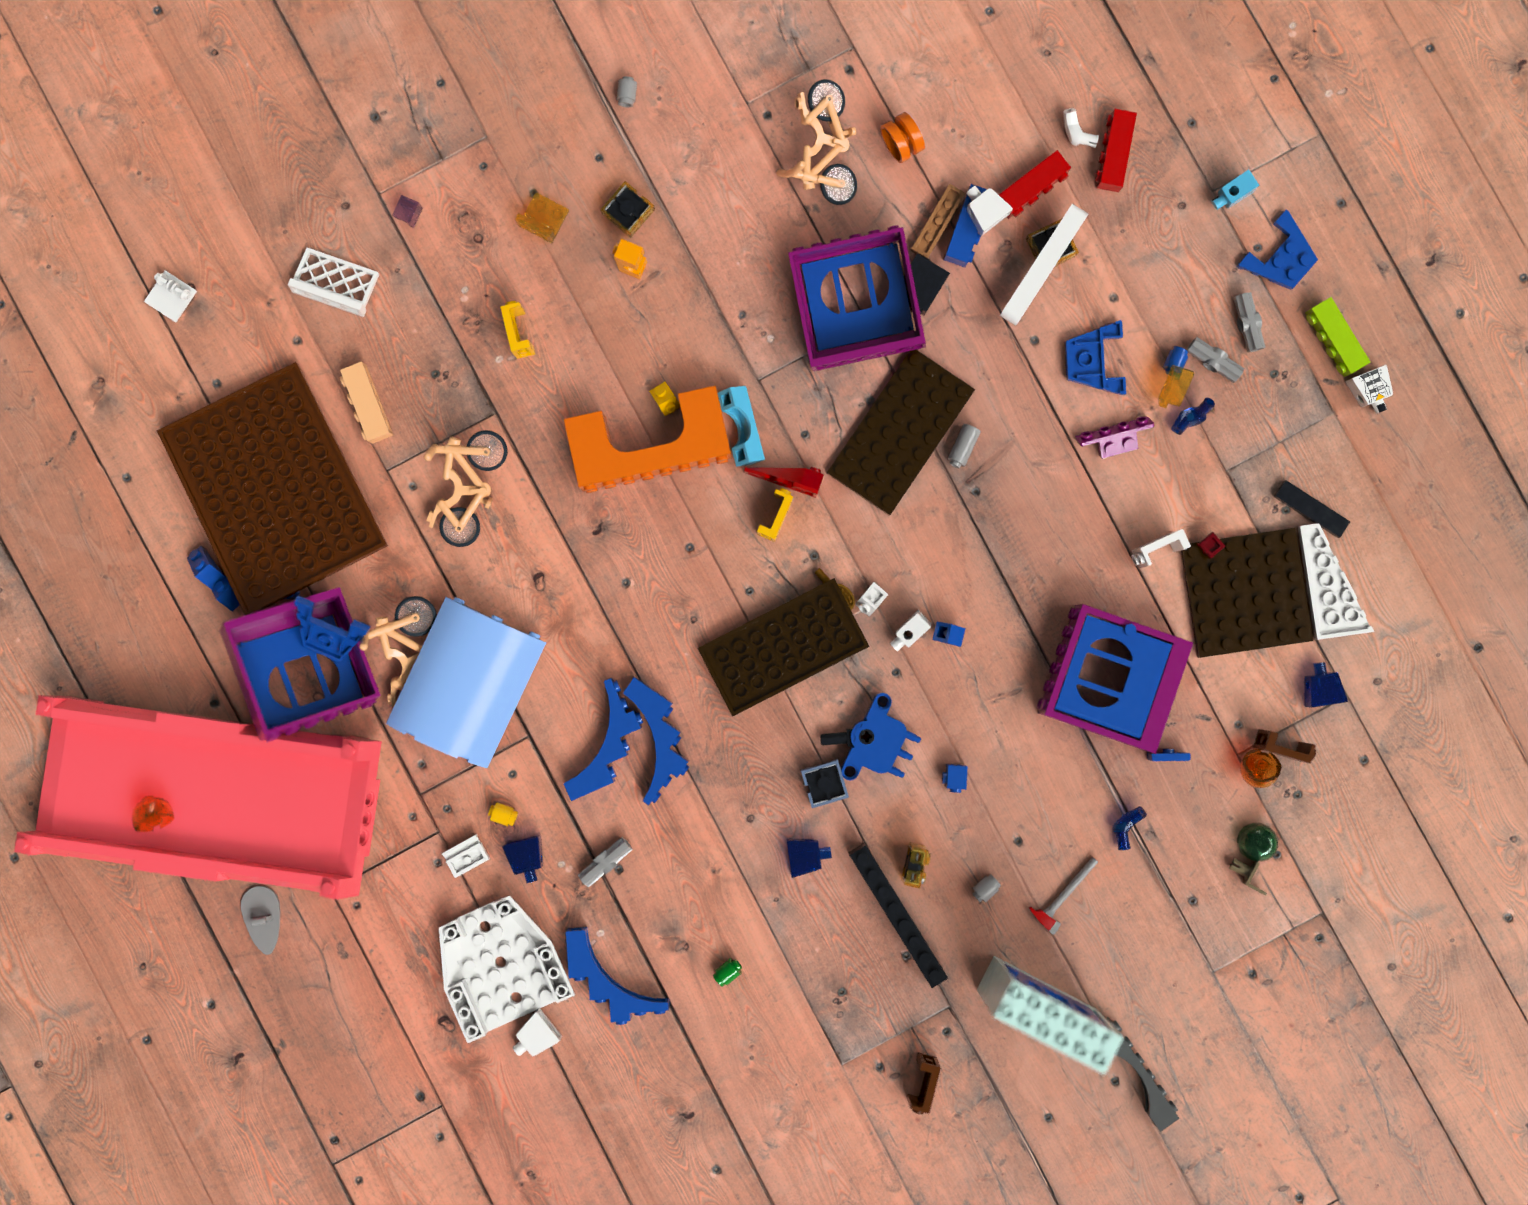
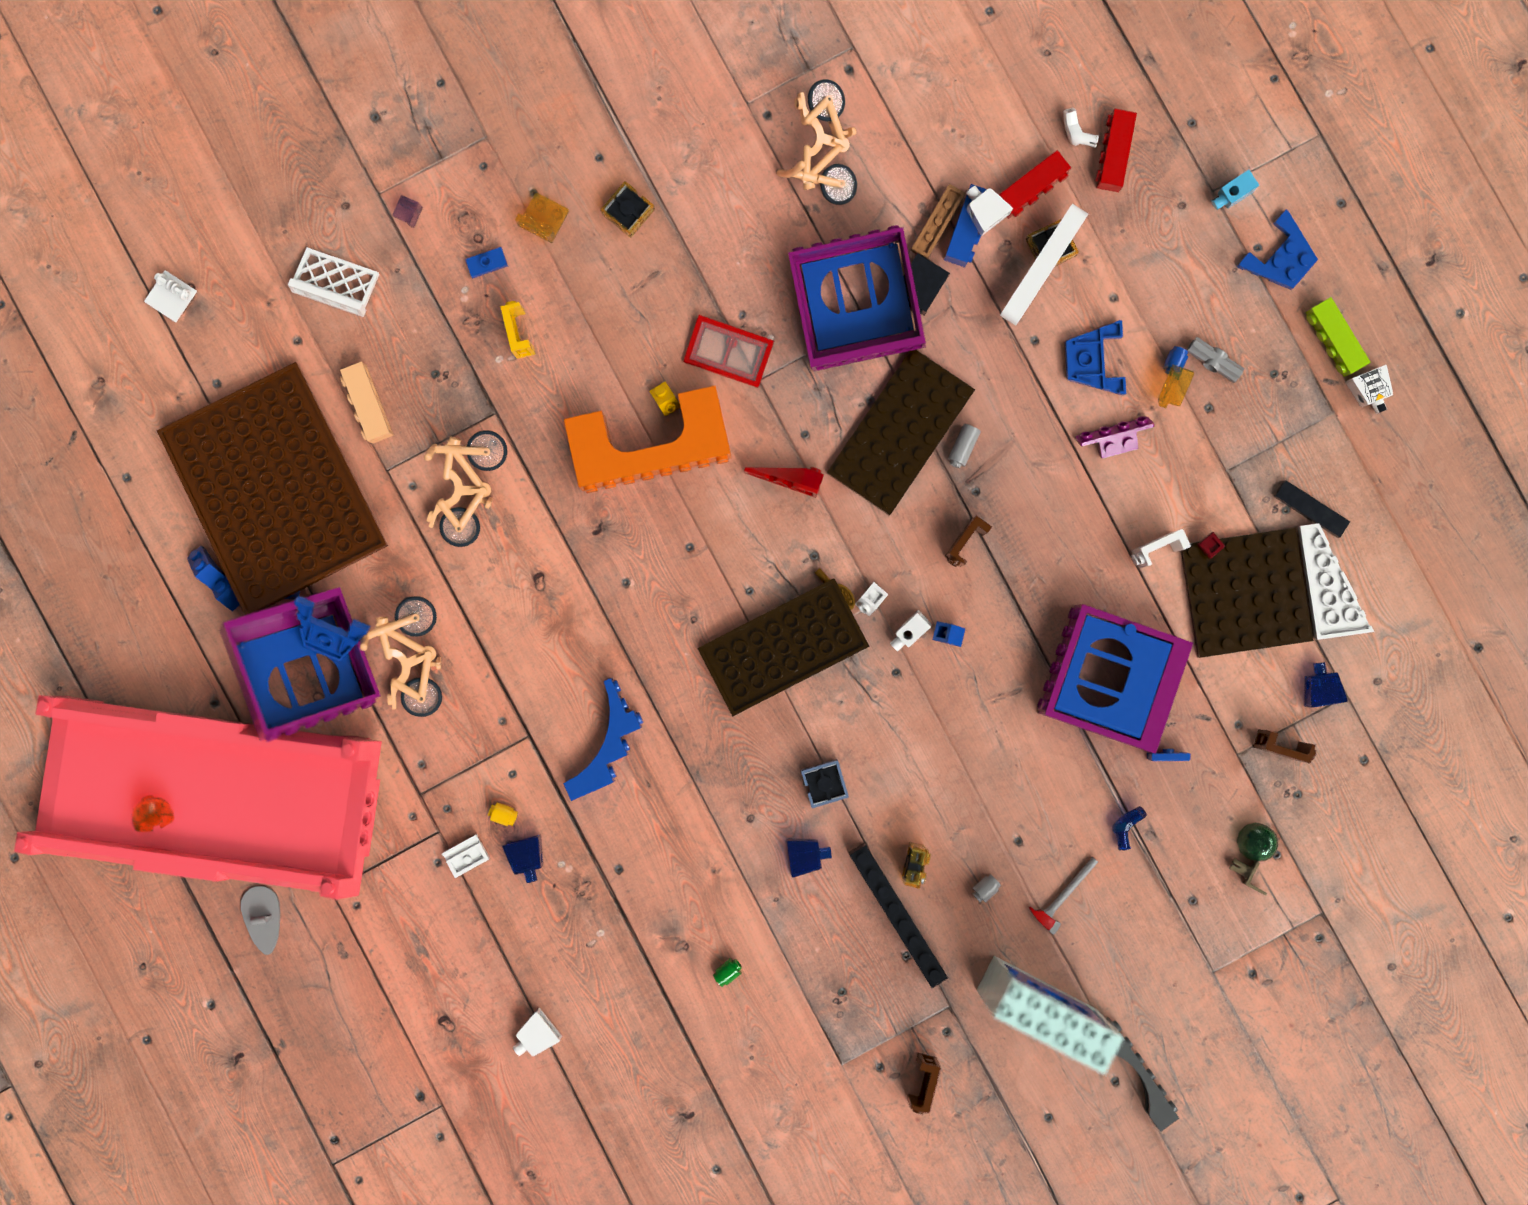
(466, 683): light blue panel -> none
(481, 988): white wedge -> none
(486, 262): none -> blue plate
(605, 862): light grey piece -> none
(622, 1002): blue arch -> none
(626, 91): light grey brick -> none
(630, 258): light orange arch -> none
(668, 761): blue arch -> none
(728, 351): none -> clear door
(737, 405): medium azure arch -> none
(771, 534): yellow panel -> none
(881, 748): blue piece -> none
(902, 137): orange wheel -> none
(955, 777): blue brick -> none
(975, 524): none -> reddish brown panel
(1192, 416): clear blue arm -> none
(1249, 322): light grey piece -> none
(1260, 768): clear orange cylinder -> none

